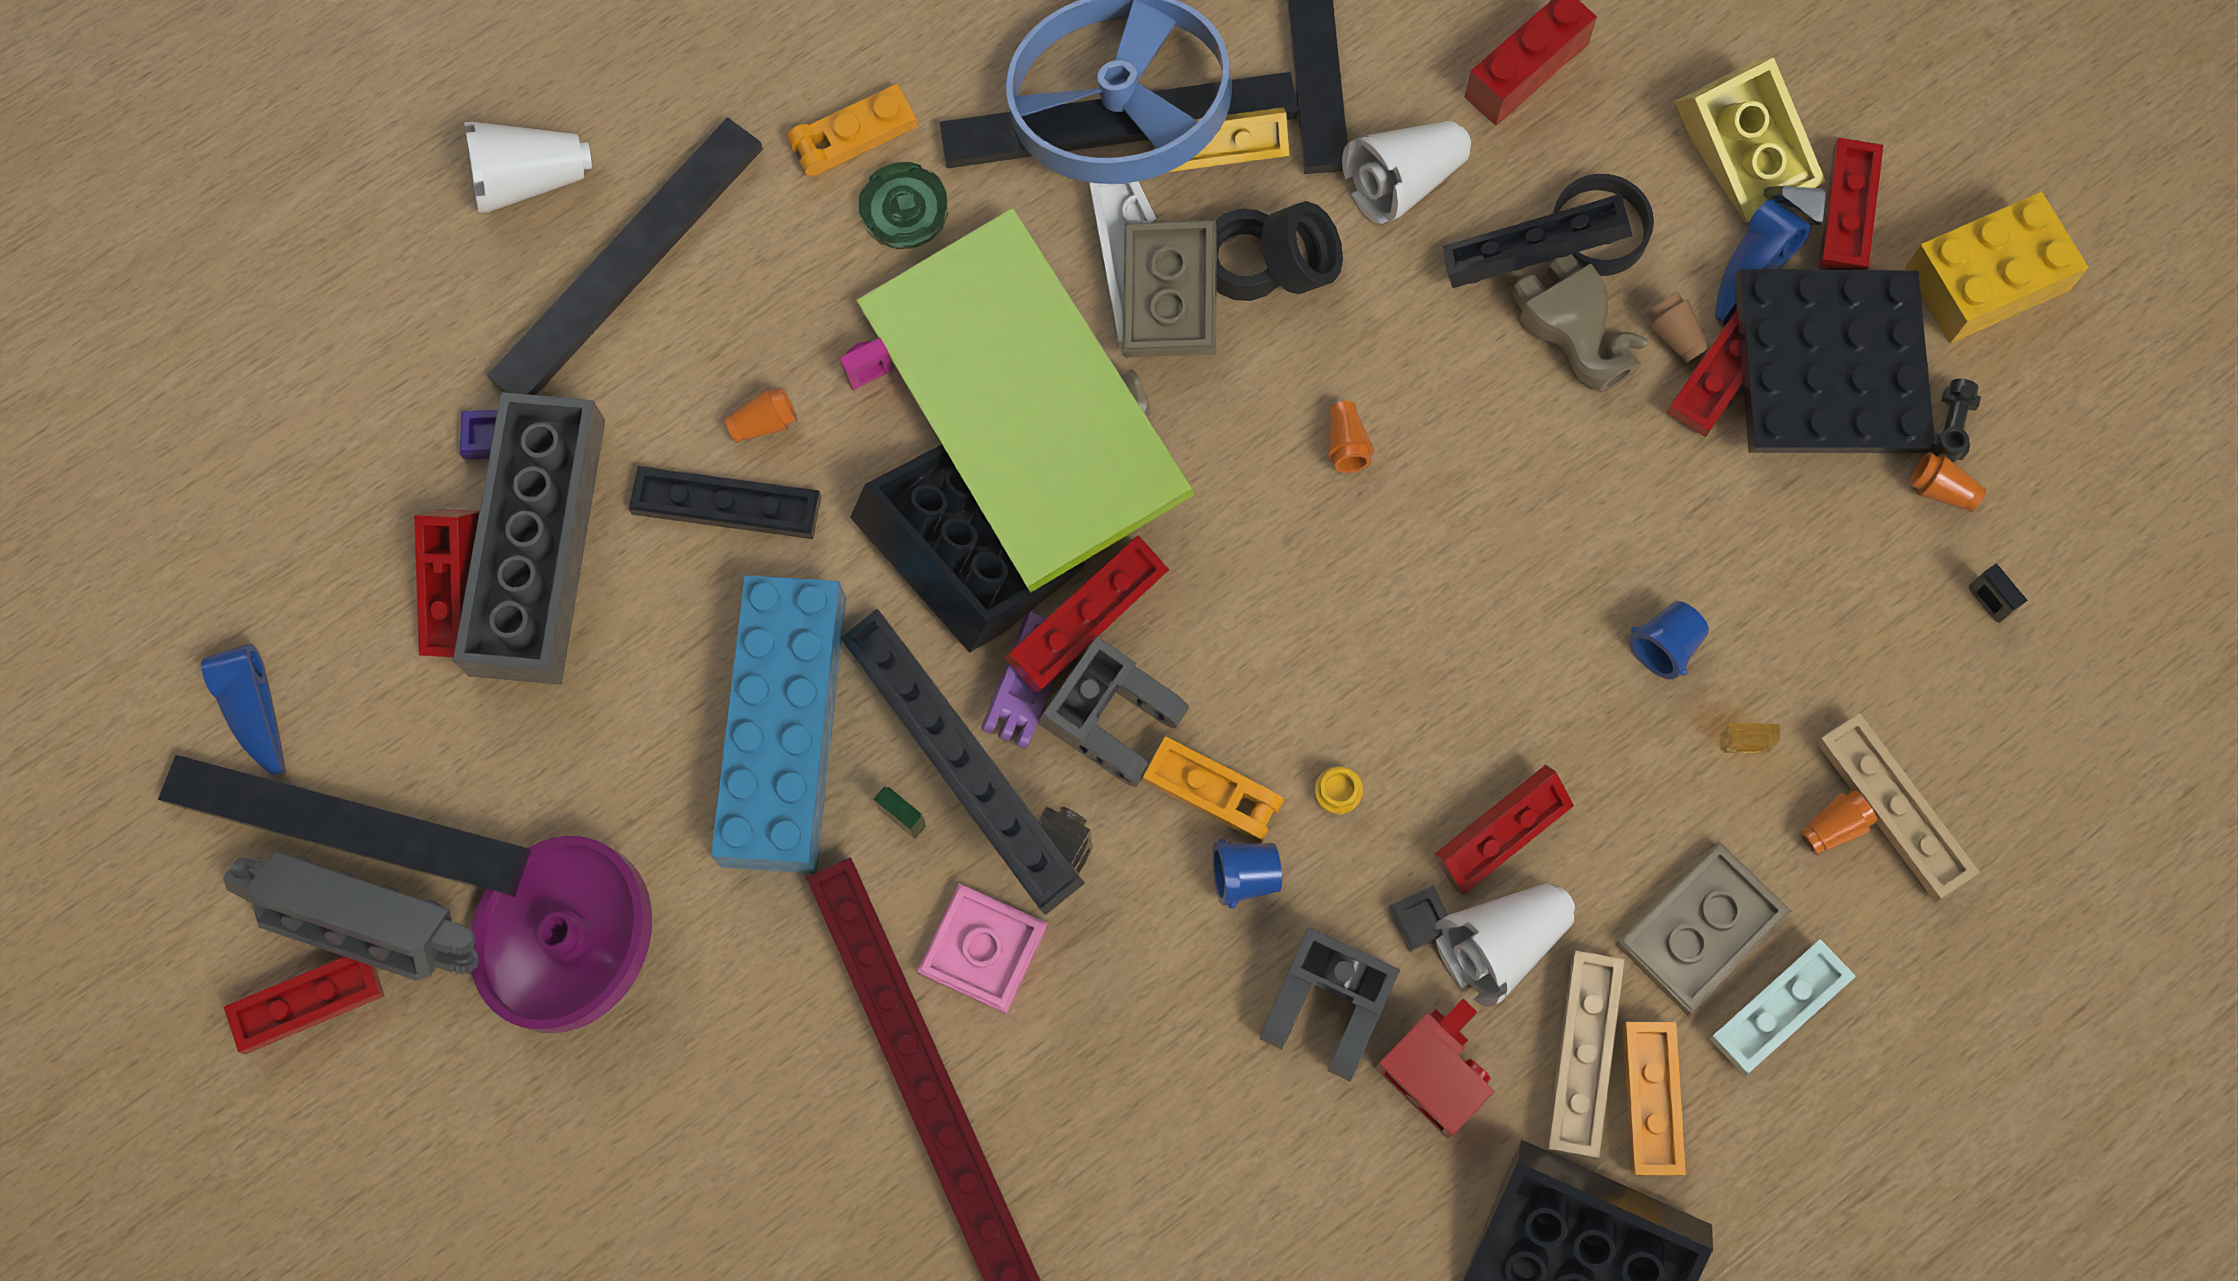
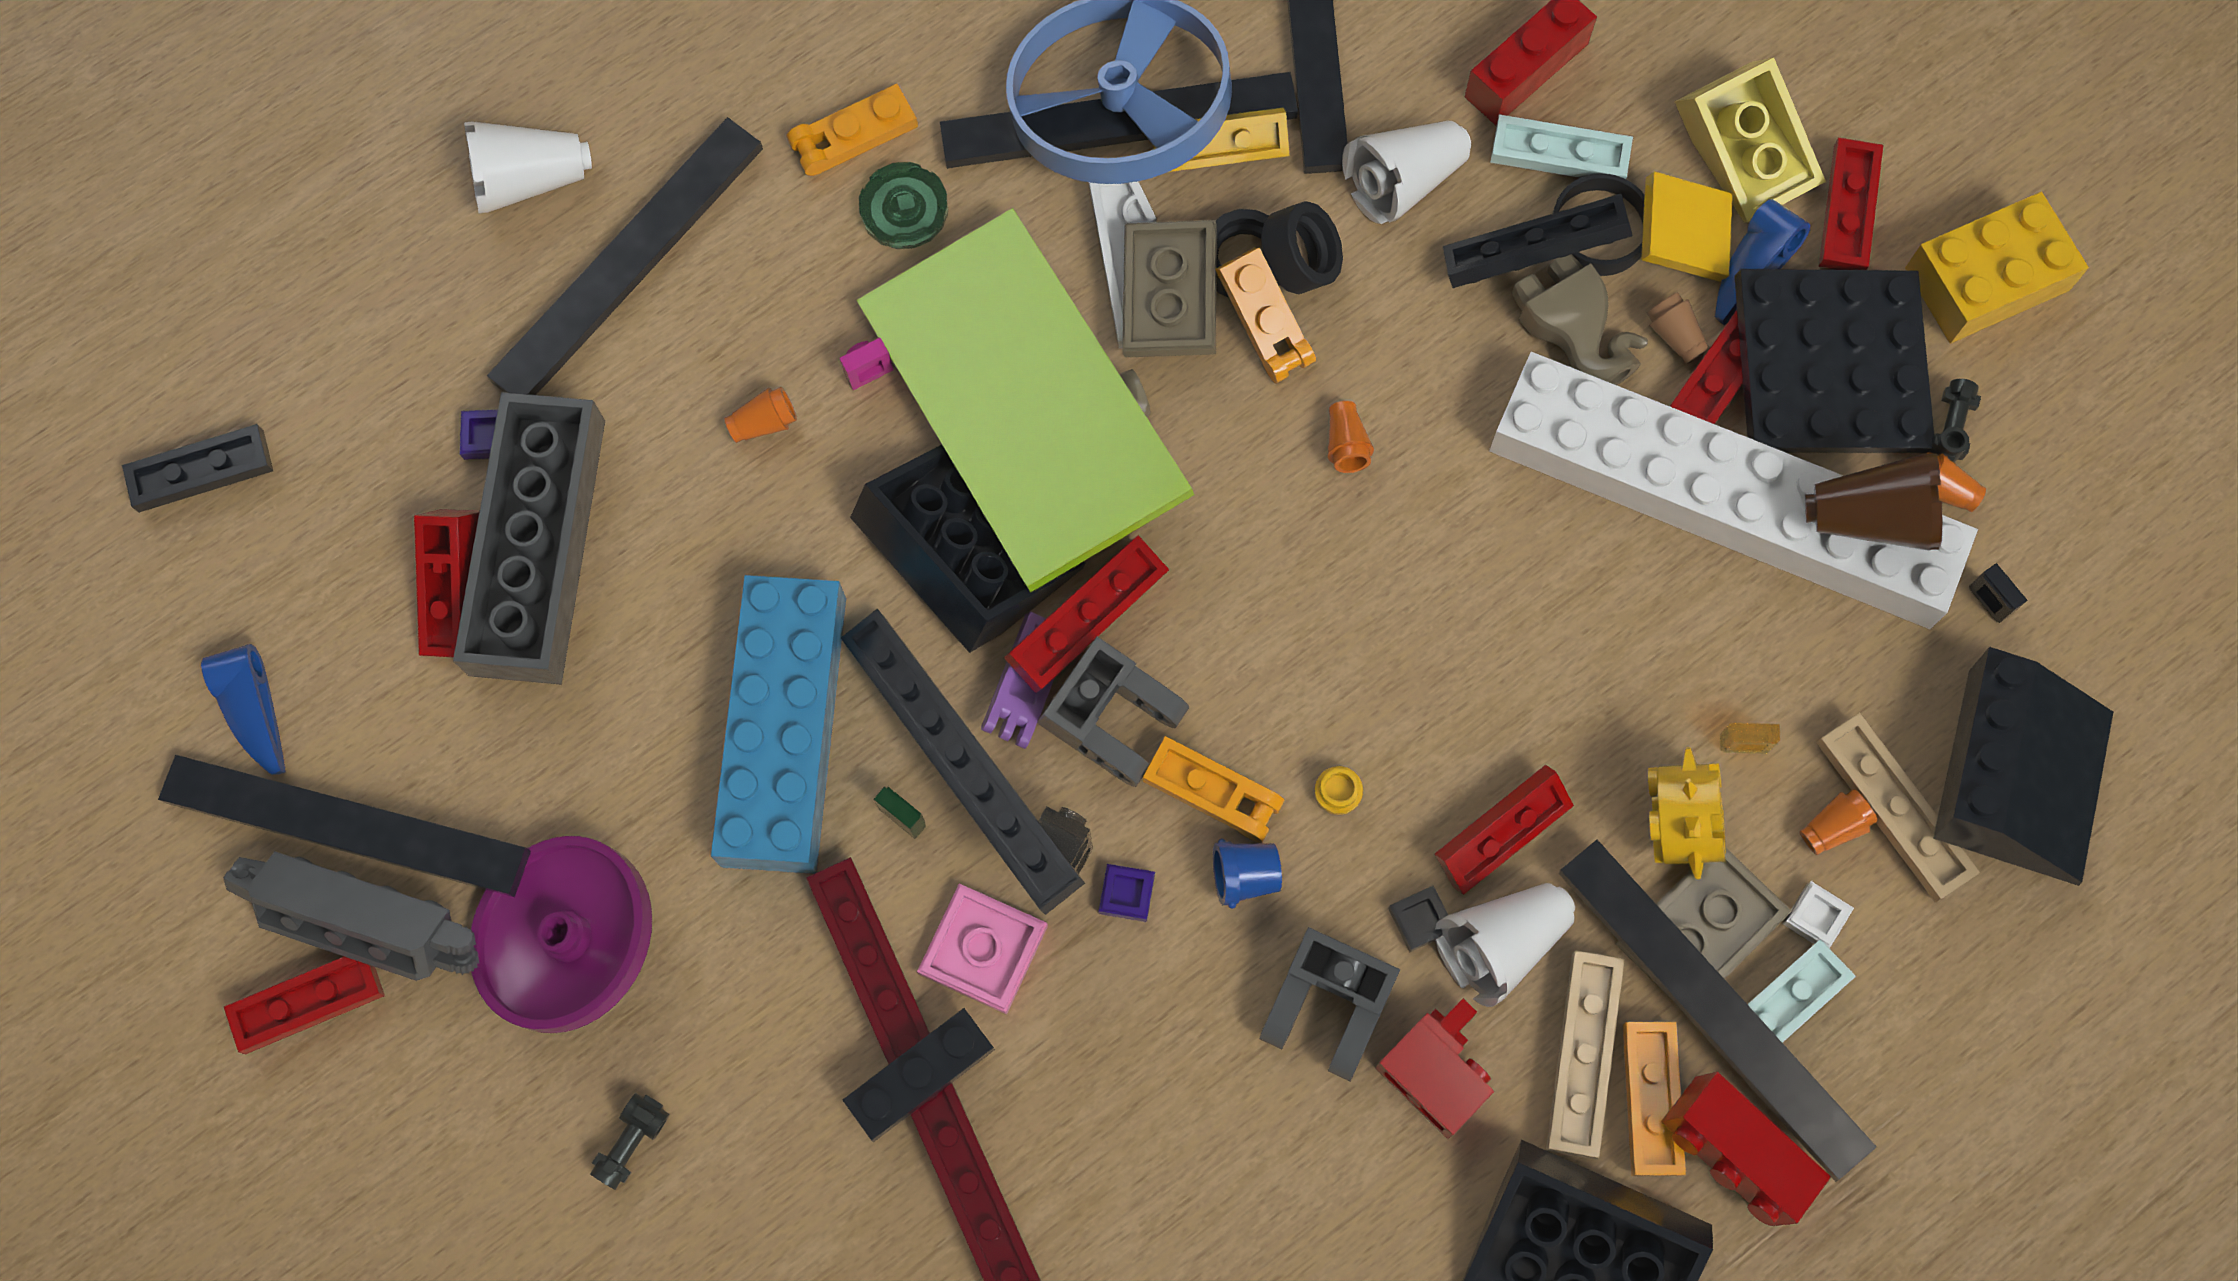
(197, 468): none -> black plate
(642, 1118): none -> pearl dark grey bar
(725, 502): black tile -> none
(918, 1075): none -> black plate
(1126, 892): none -> dark purple tile
(1265, 313): none -> light orange plate
(1559, 148): none -> light aqua plate
(1669, 639): blue piece -> none
(1687, 226): none -> yellow tile
(1687, 813): none -> yellow brick
(1714, 487): none -> white brick
(1718, 1011): none -> black tile
(1745, 1150): none -> red brick
(1802, 201): slope -> none
(1818, 915): none -> white tile
(1882, 504): none -> reddish brown cone
(2025, 767): none -> black slope

